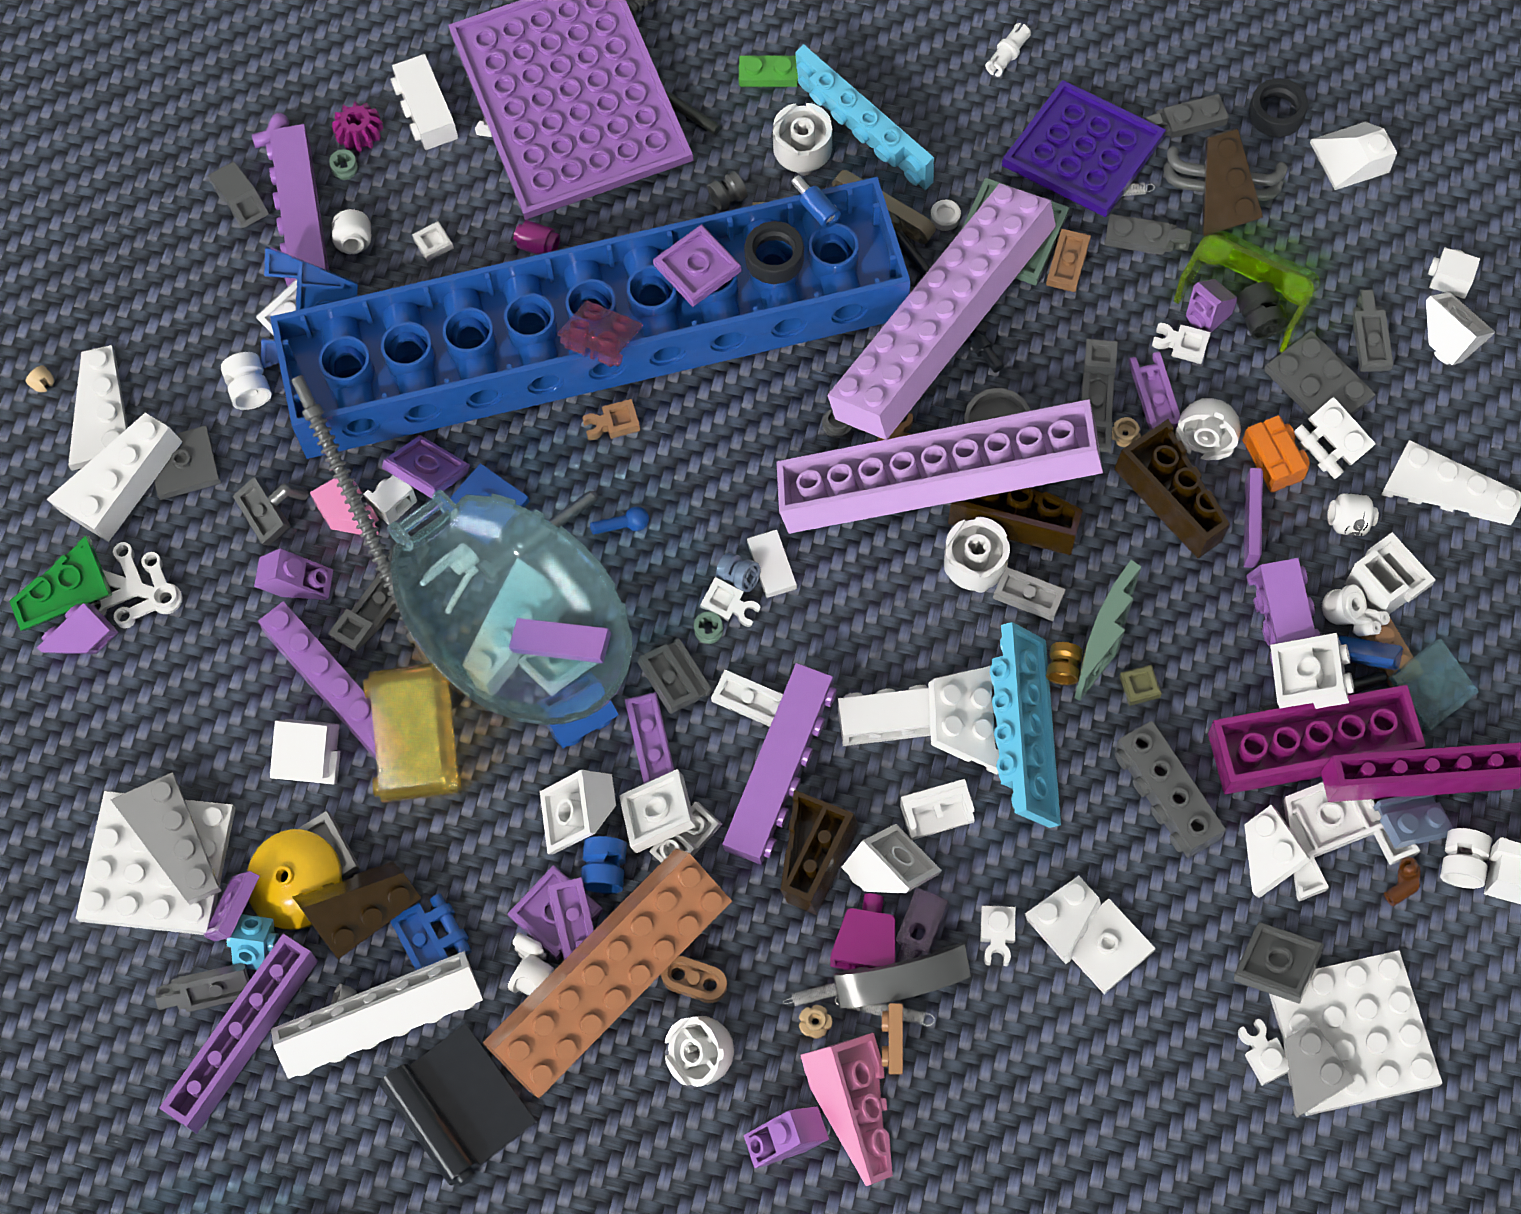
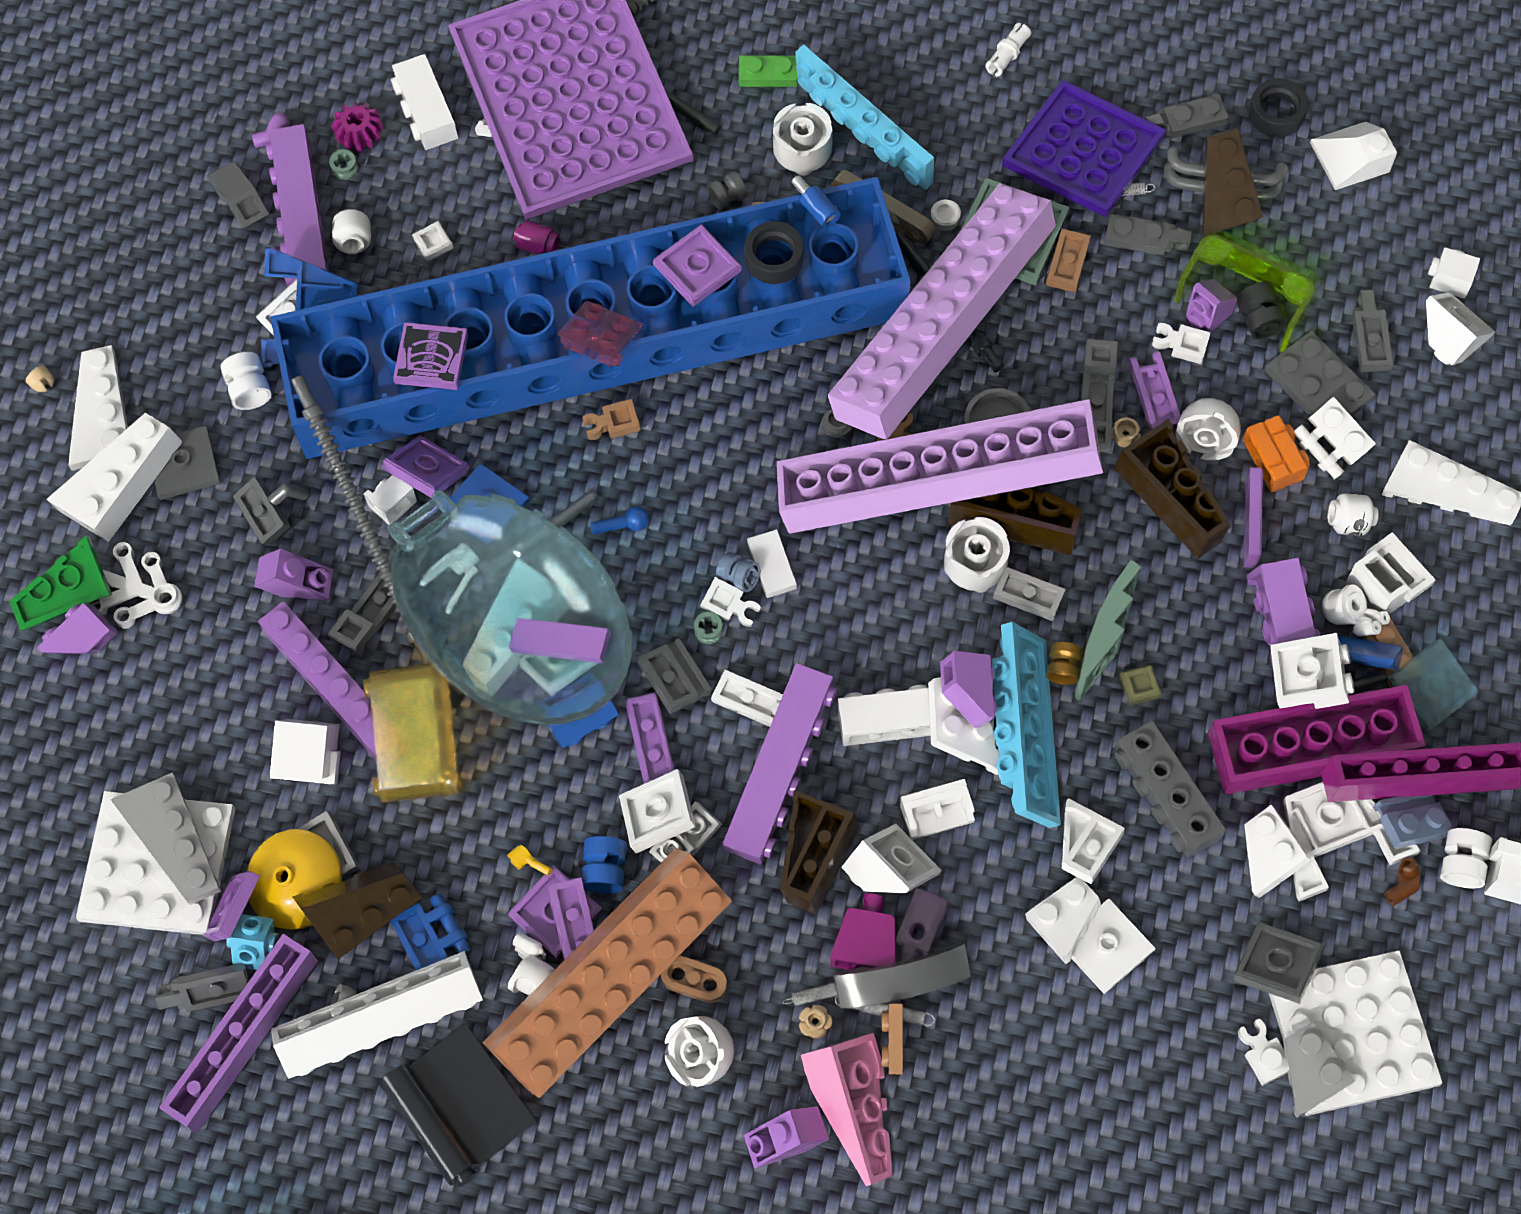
(335, 511): bright pink slope -> none
(430, 356): none -> tile
(520, 857): none -> yellow hand
(576, 808): white slope -> none
(968, 686): none -> medium lavender slope
(998, 929): white plate -> none
(1087, 841): none -> white wing

